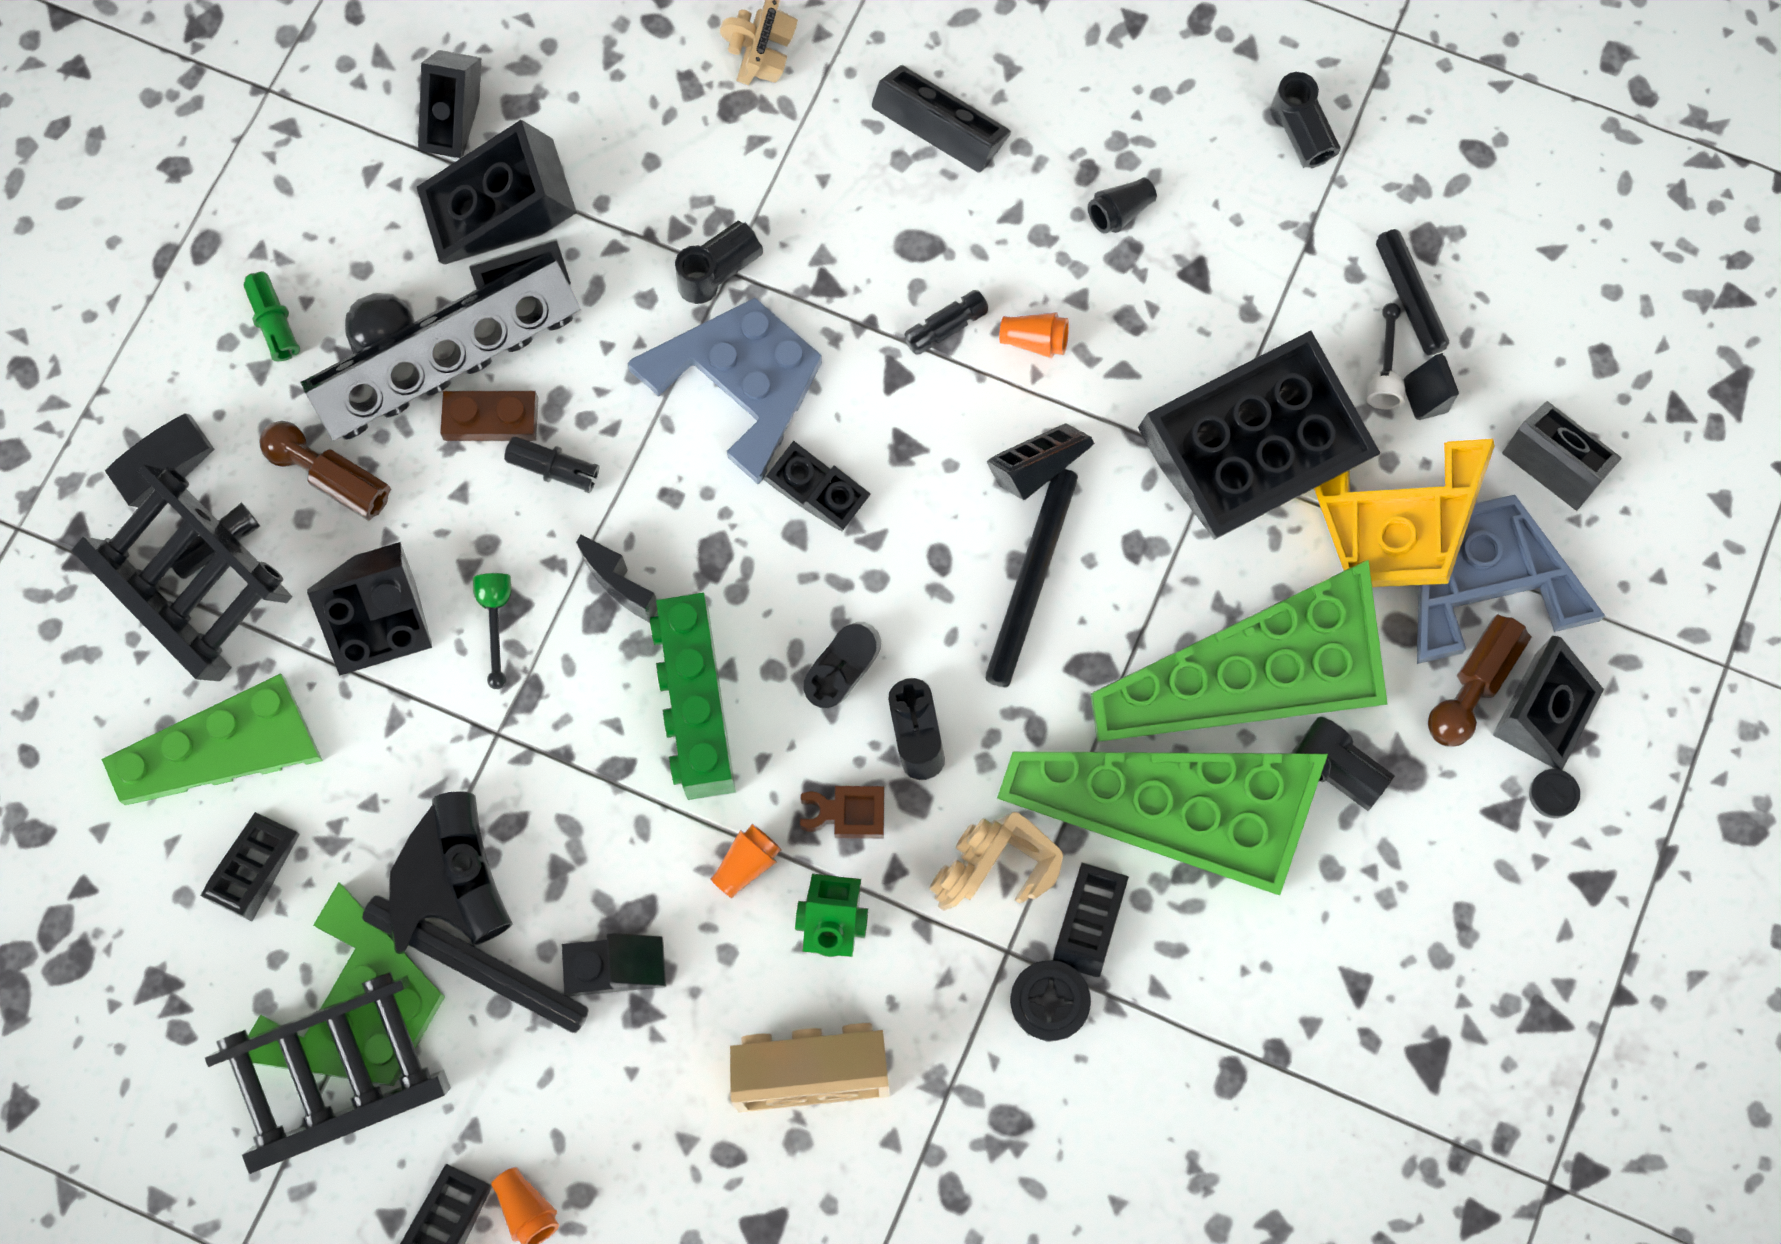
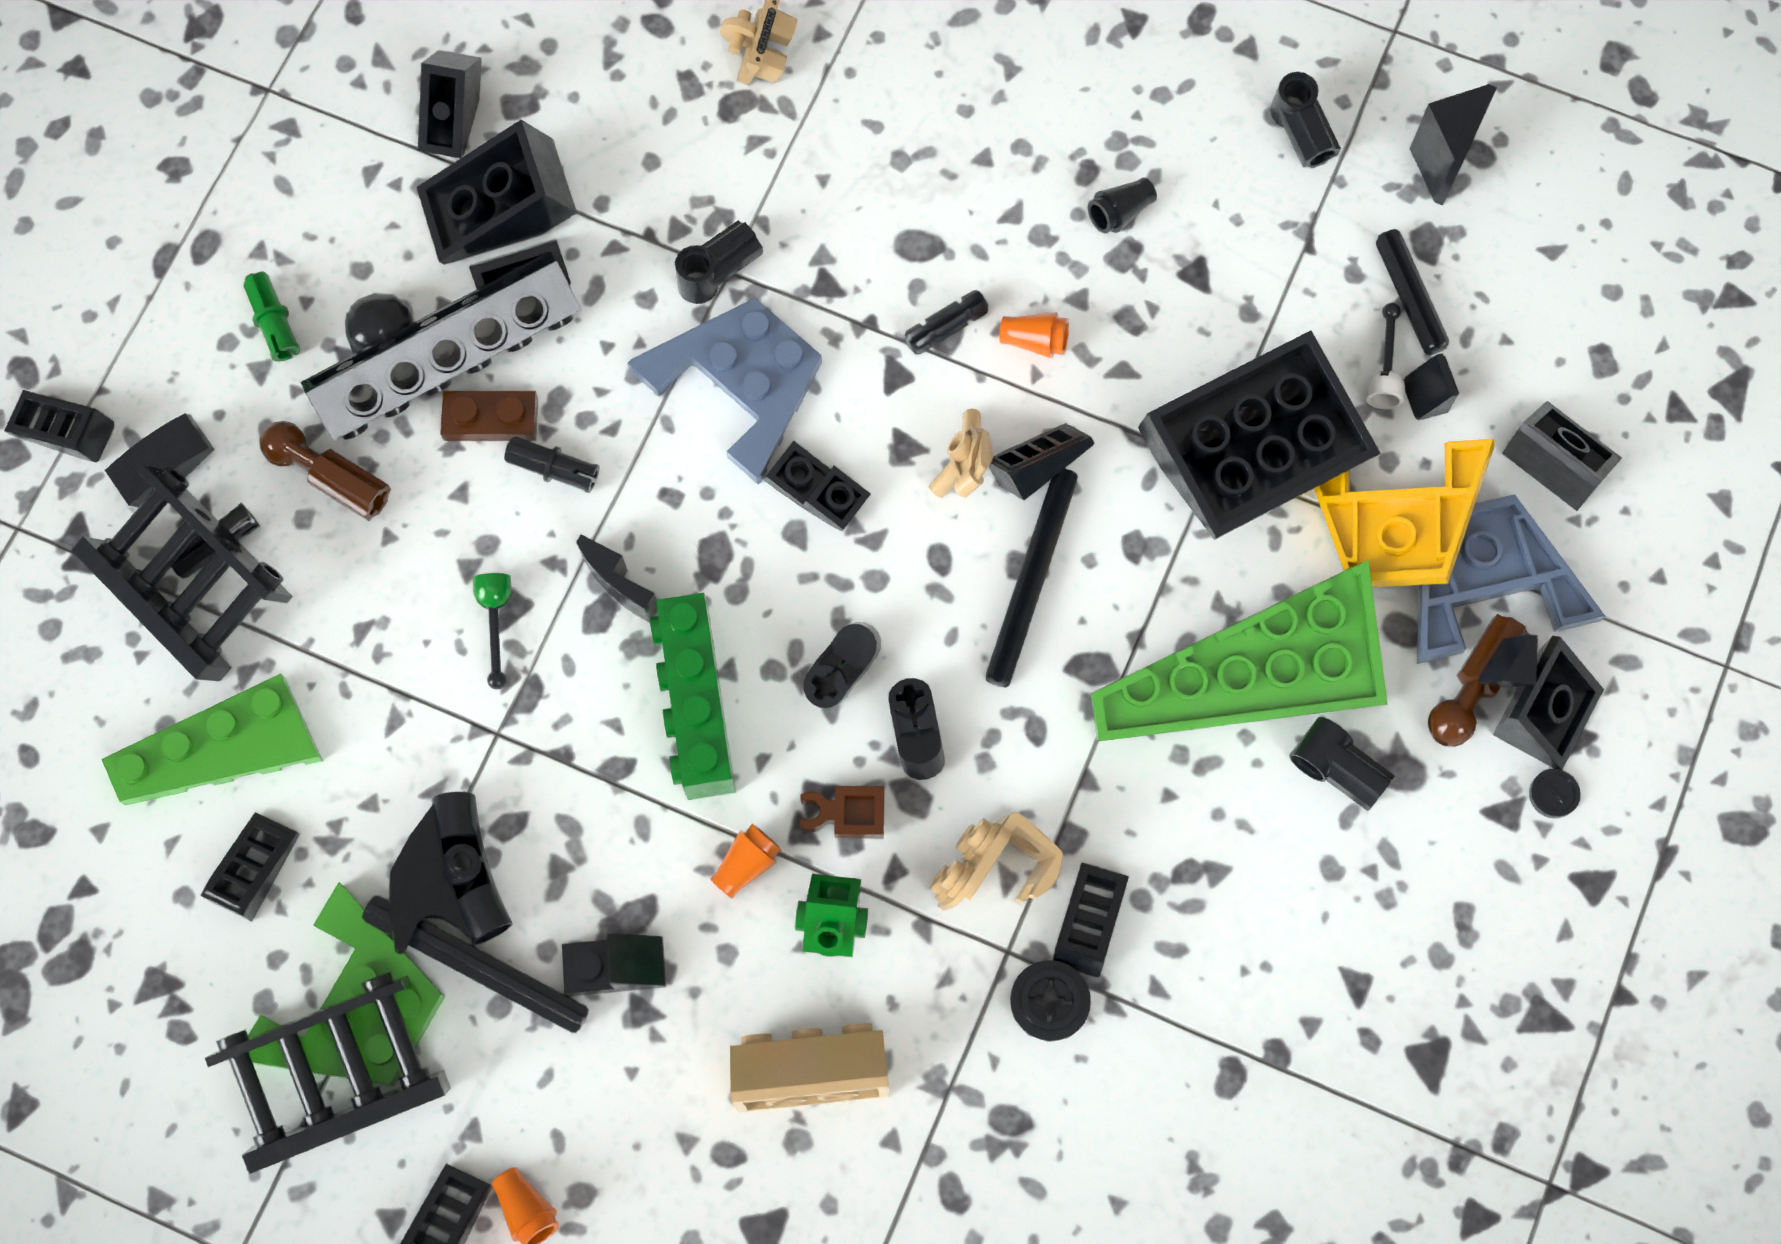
(86, 437): none -> black slope
(370, 610): black slope -> none
(939, 118): black slope -> none
(969, 457): none -> tan piece
(1203, 809): bright green wing -> none
(1446, 137): none -> black slope
(1512, 663): none -> black slope

